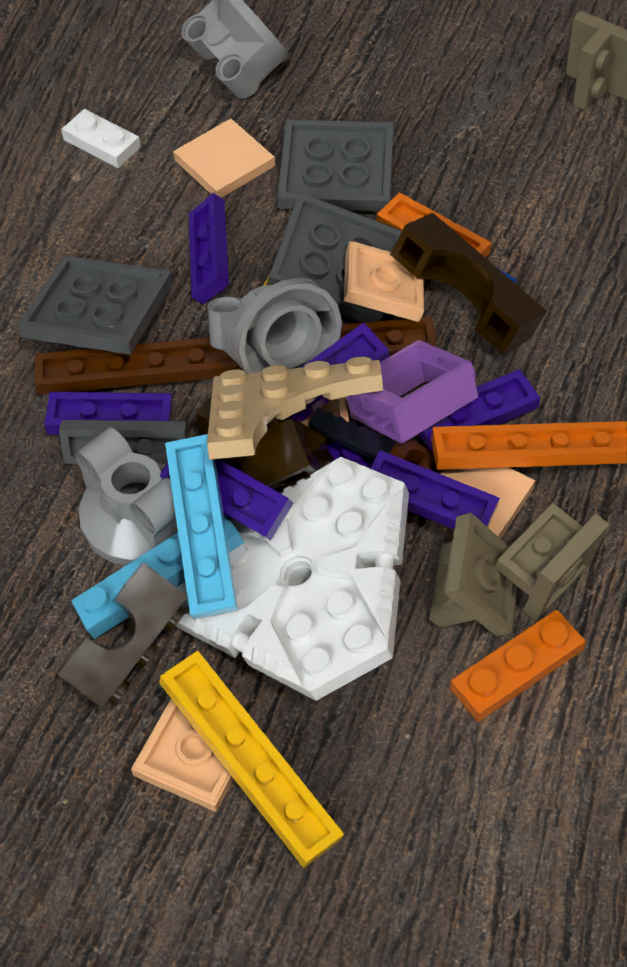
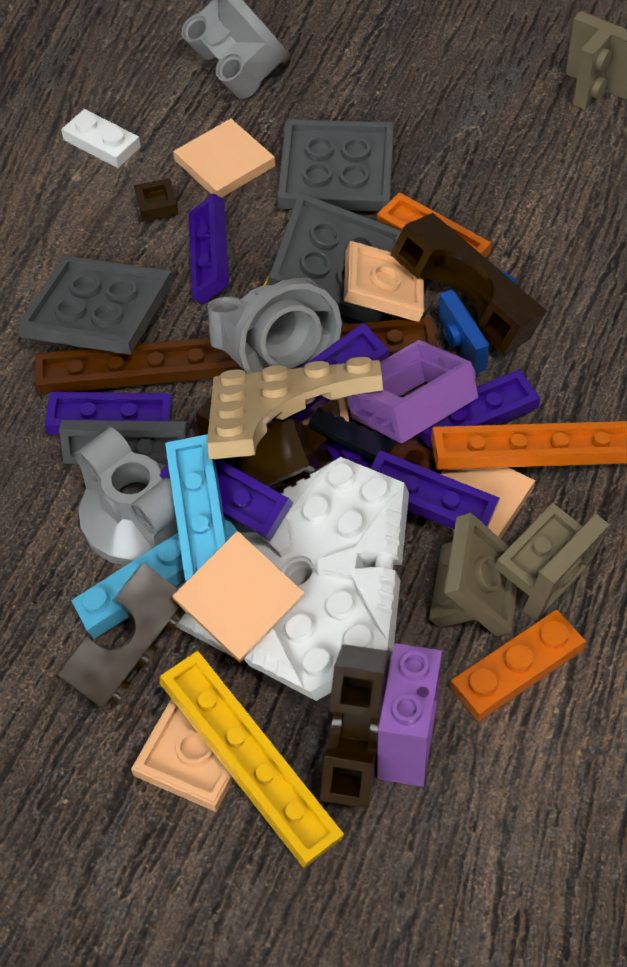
(156, 199): none -> dark brown plate
(238, 596): none -> light nougat tile
(353, 739): none -> dark brown arch
(408, 714): none -> medium lavender window
(462, 331): none -> blue plate

